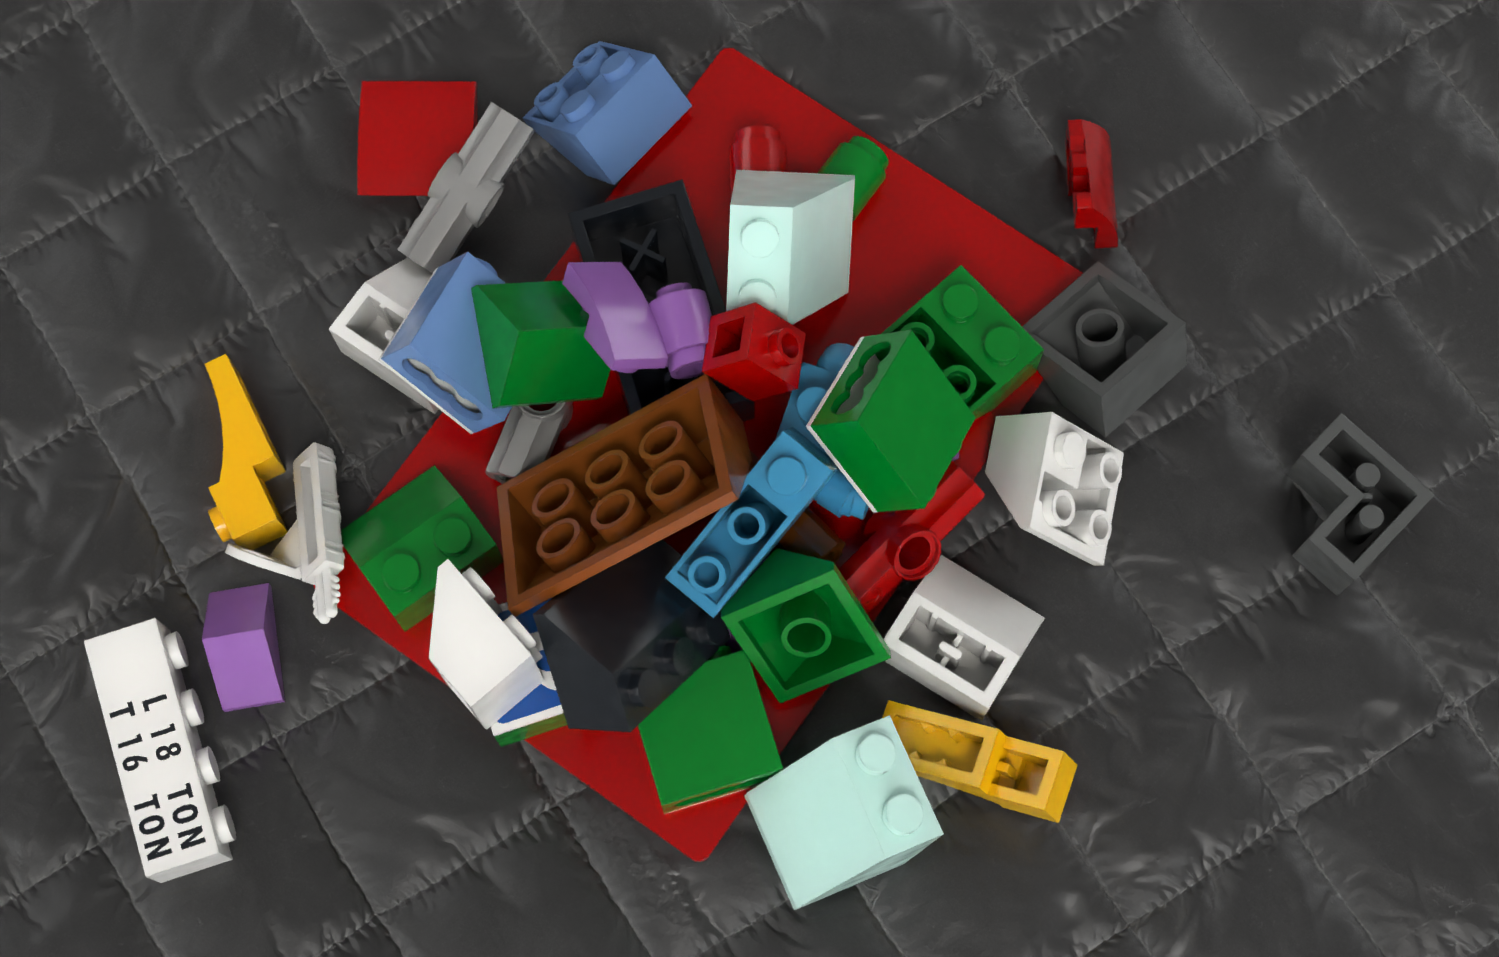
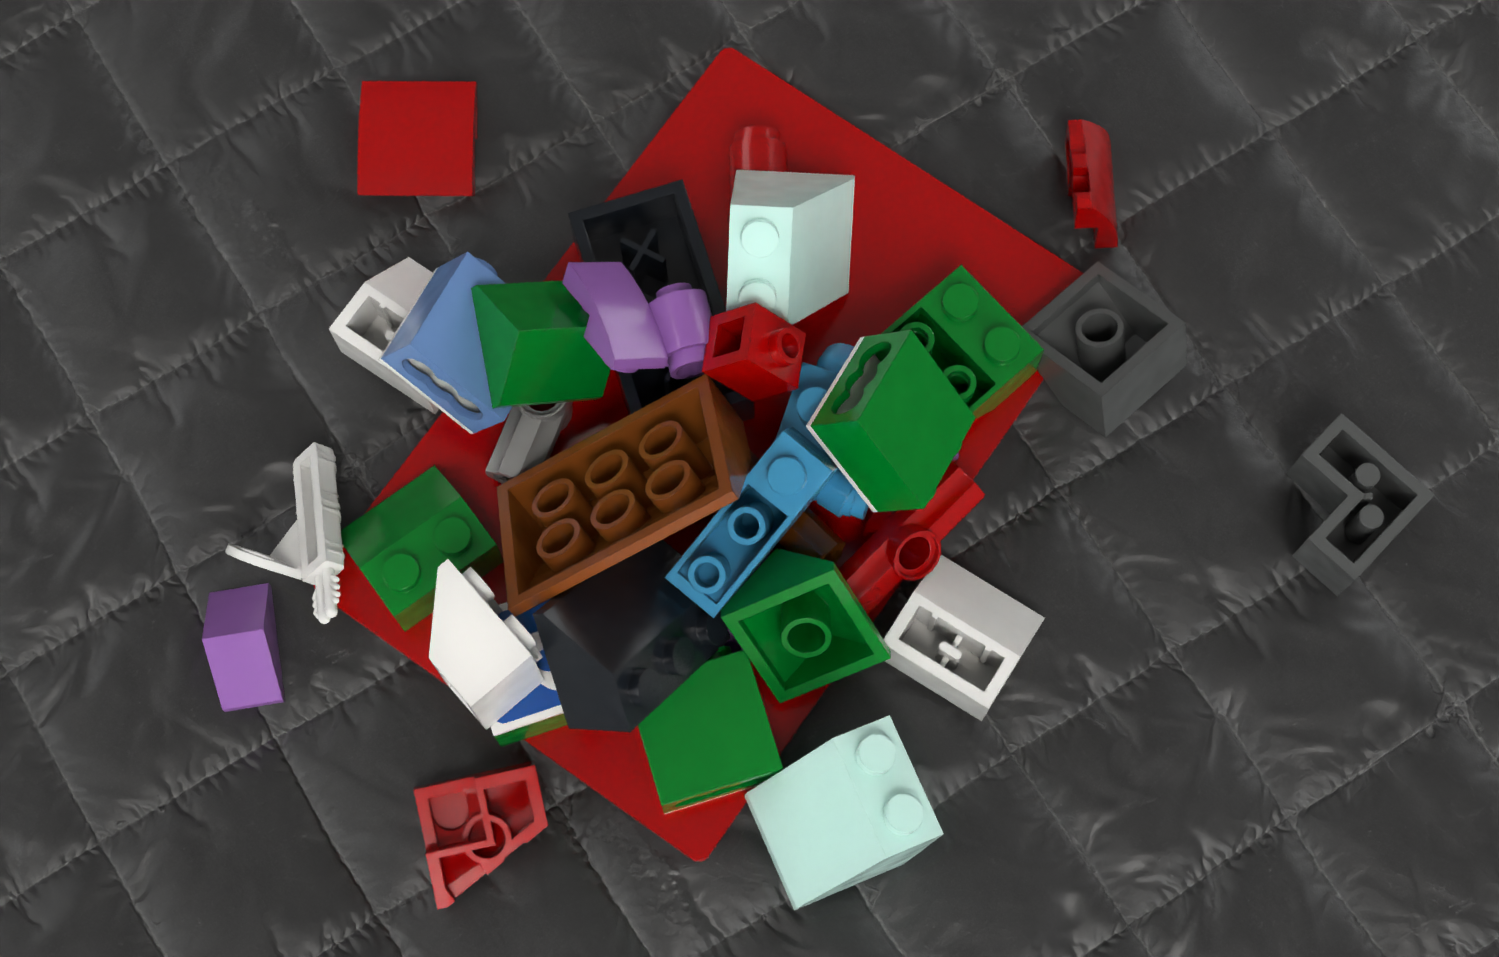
(159, 750): white brick -> none
(249, 460): yellow slope -> none
(466, 188): light grey piece -> none
(476, 824): none -> red slope
(608, 109): medium blue slope -> none
(863, 160): green brick -> none
(985, 761): yellow slope -> none
(1056, 481): white slope -> none

